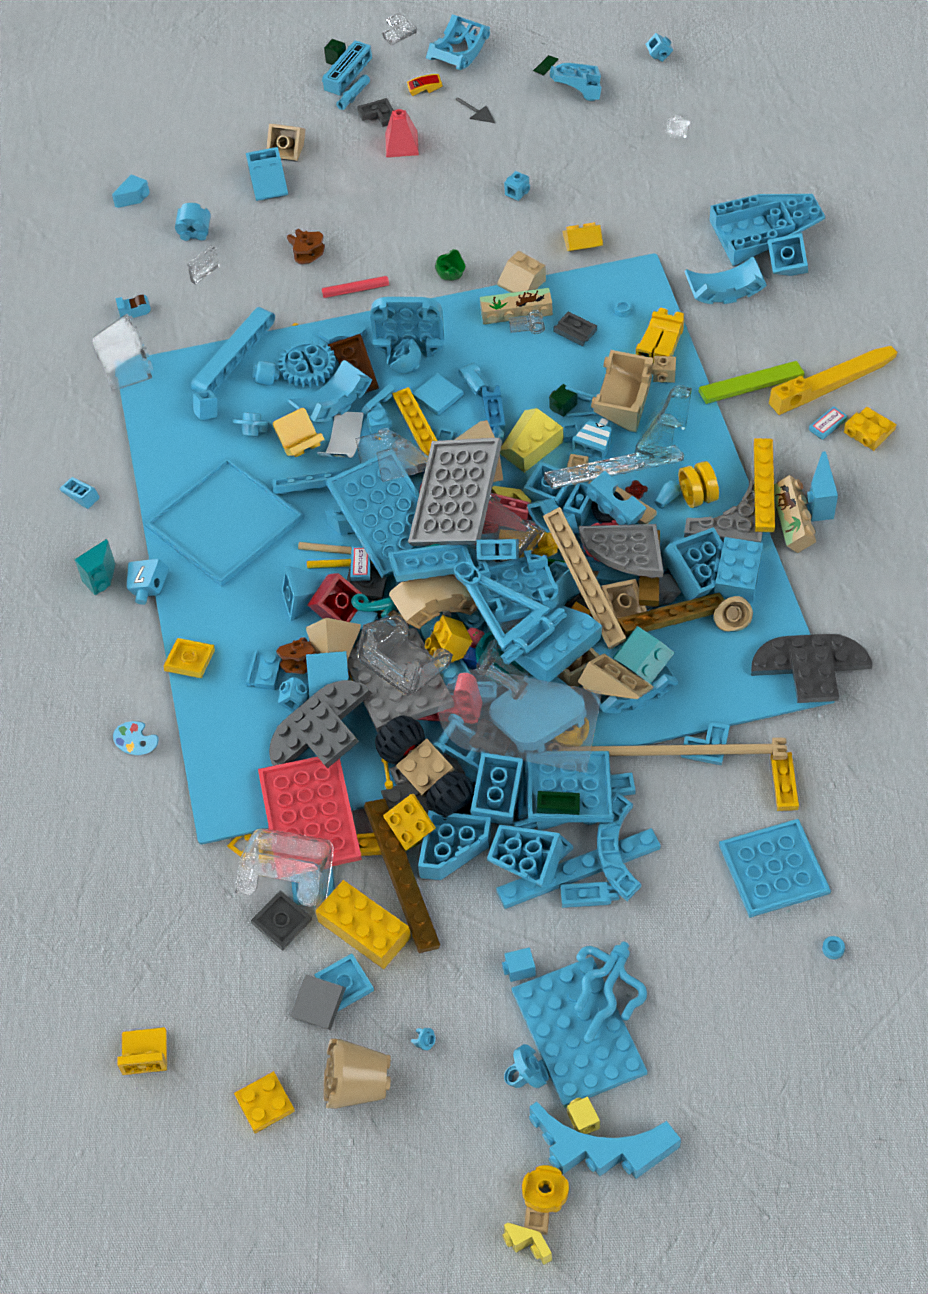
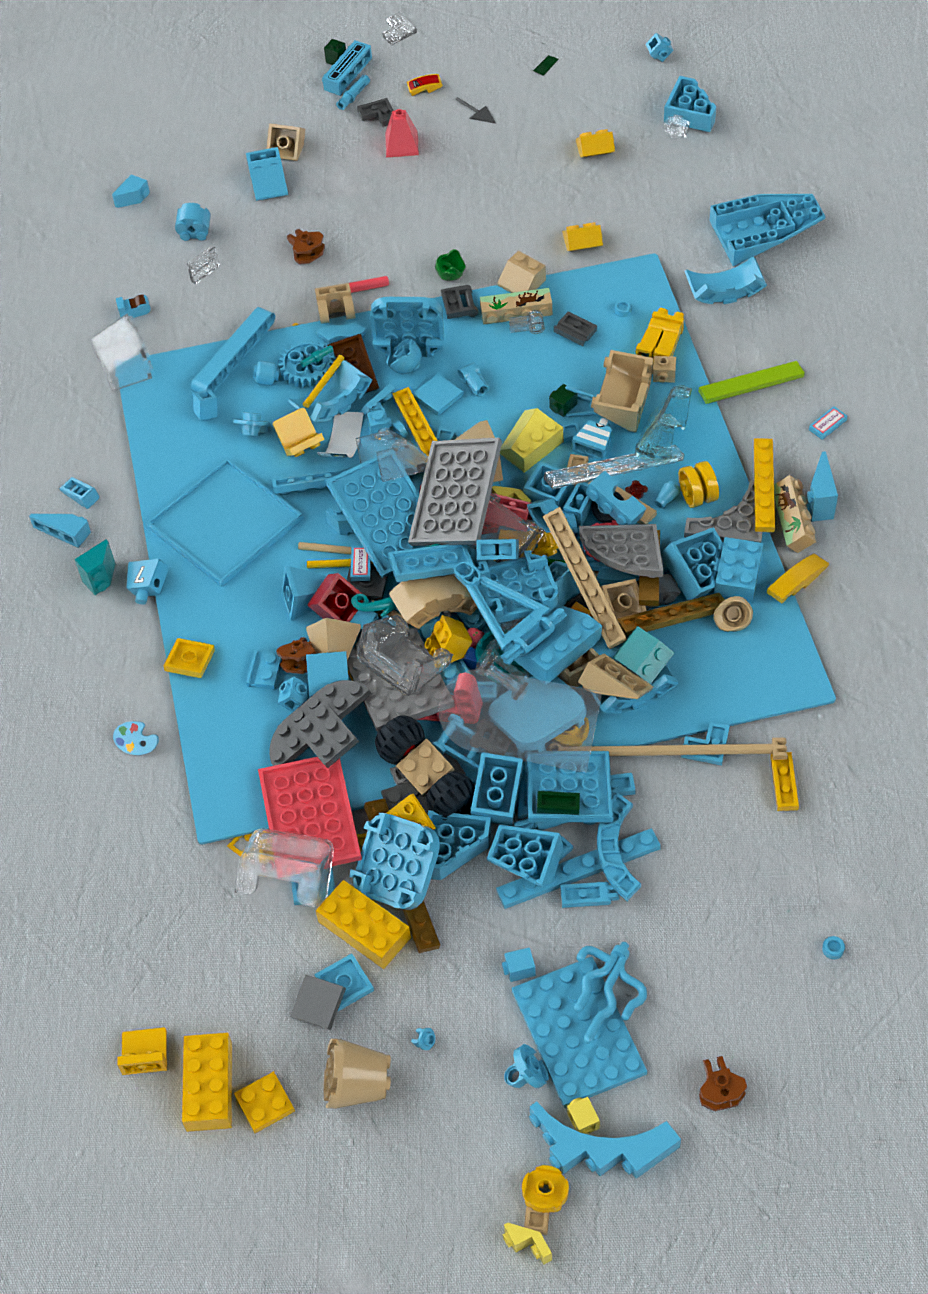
(63, 527): none -> medium azure slope
(207, 1082): none -> yellow brick
(281, 920): dark grey plate -> none
(316, 356): none -> teal bar
(329, 373): none -> yellow bar
(343, 304): none -> tan brick
(388, 784): yellow hinge -> none
(396, 861): none -> medium azure tile
(399, 428): none -> medium azure tile
(453, 303): none -> dark grey plate
(463, 59): medium azure fence -> none
(494, 411): dark azure plate -> none
(517, 185): medium azure brick -> none
(580, 76): medium azure slope -> none
(595, 144): none -> yellow slope
(692, 104): none -> medium azure brick
(721, 1087): none -> dark orange hinge
(774, 868): medium azure tile -> none
(788, 255): medium azure slope -> none
(797, 577): none -> yellow slope
(801, 390): yellow piece -> none
(812, 662): flat silver plate -> none
(869, 428): yellow plate -> none

